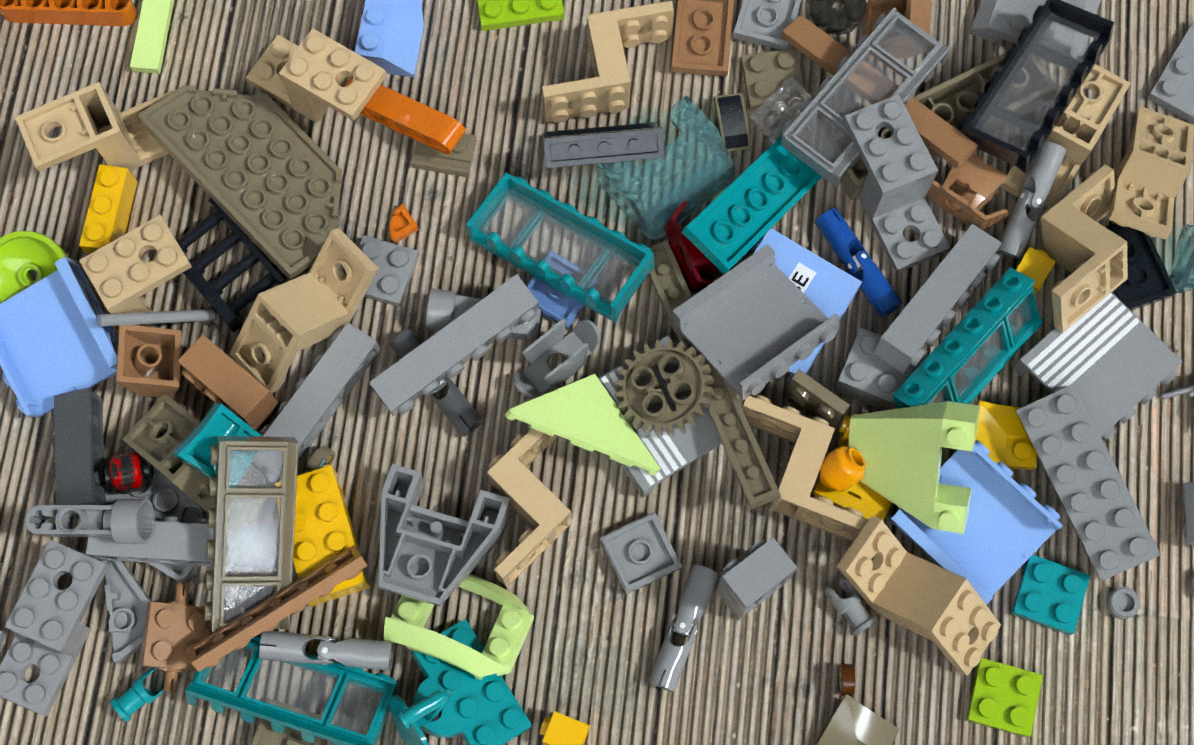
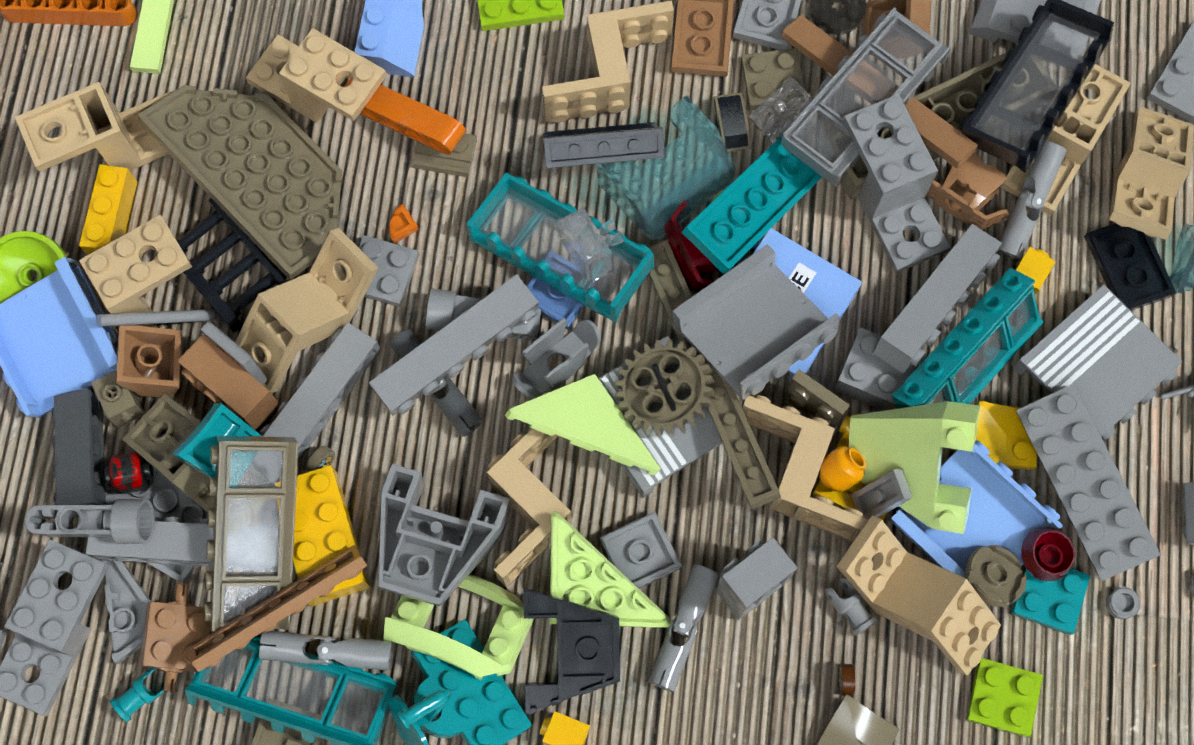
(118, 402): none -> dark tan head
(233, 351): none -> light grey tile
(585, 649): none -> black wing
(588, 244): none -> clear brick
(591, 580): none -> yellowish green tile
(844, 242): blue piece -> none
(882, 494): none -> light grey plate
(995, 575): none -> dark tan tile
(1047, 553): none -> dark red hat
(1084, 248): tan bracket -> none

